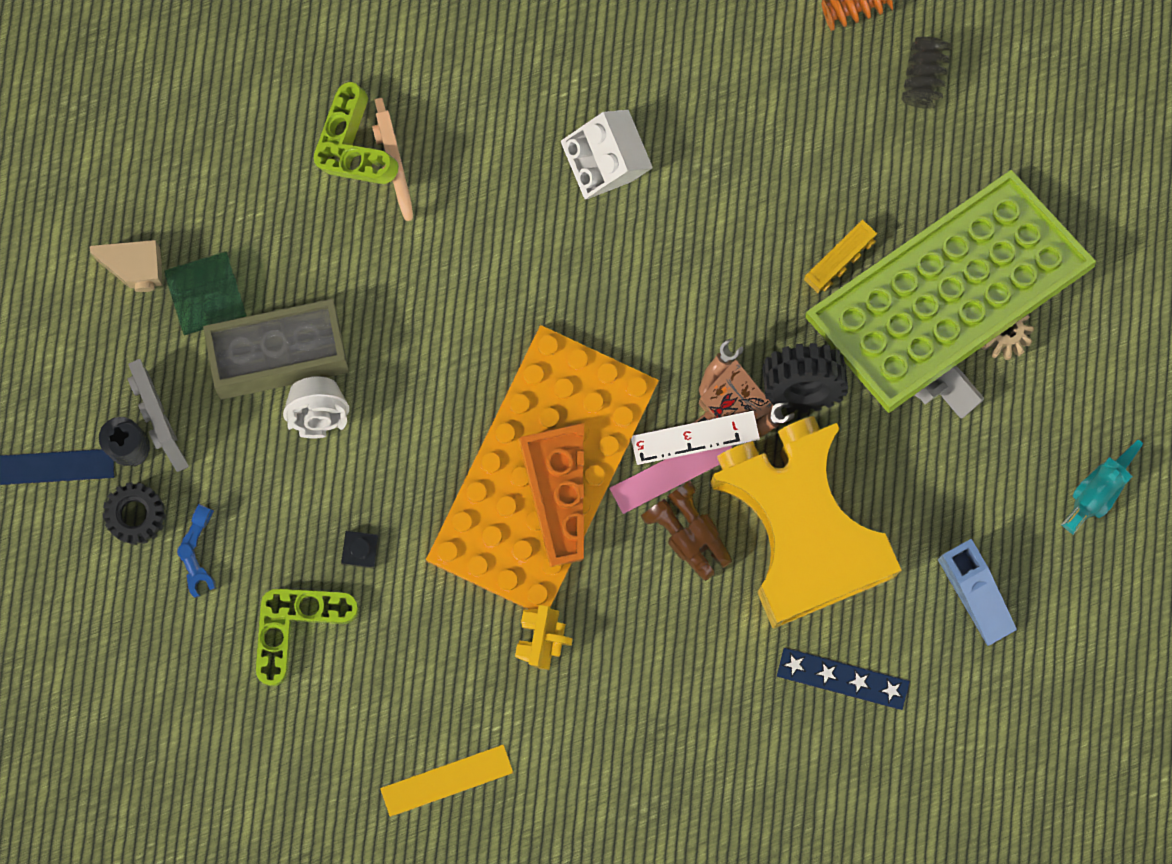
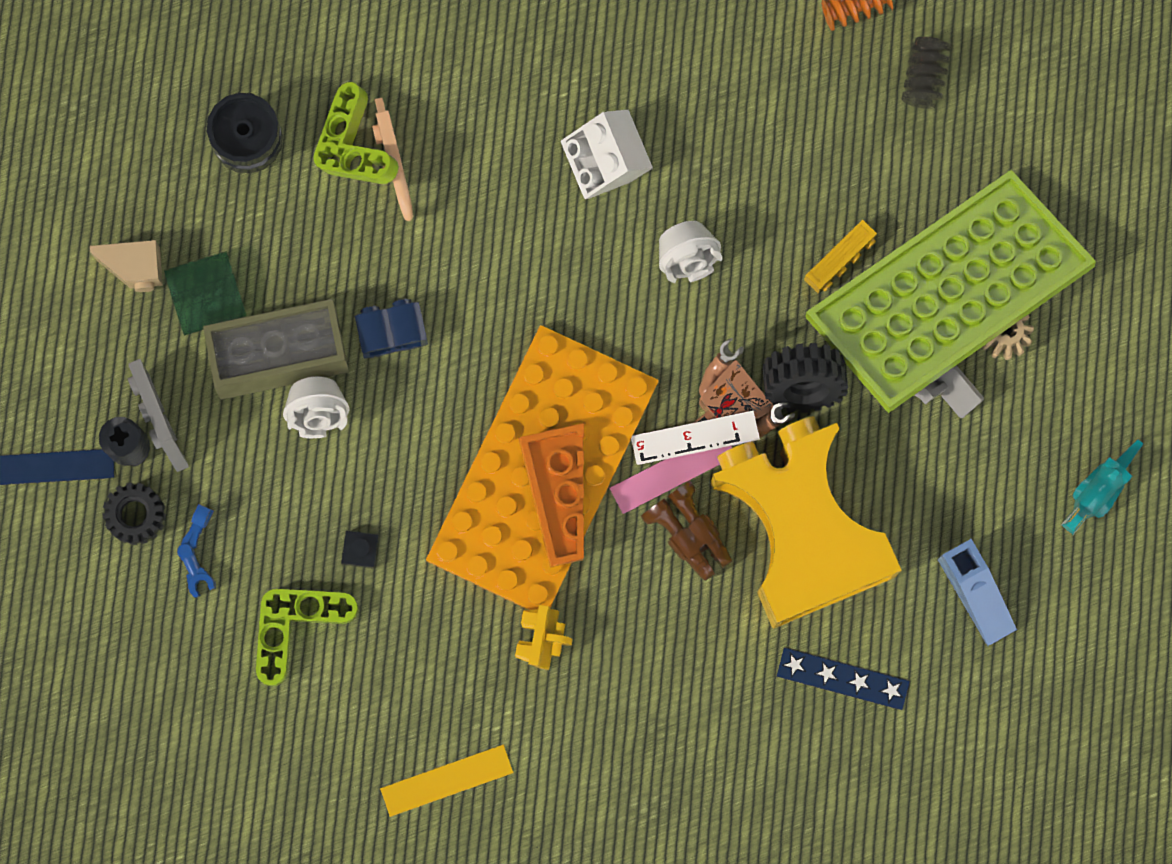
(240, 114): none -> black wheel
(391, 328): none -> dark blue brick
(688, 251): none -> white cone

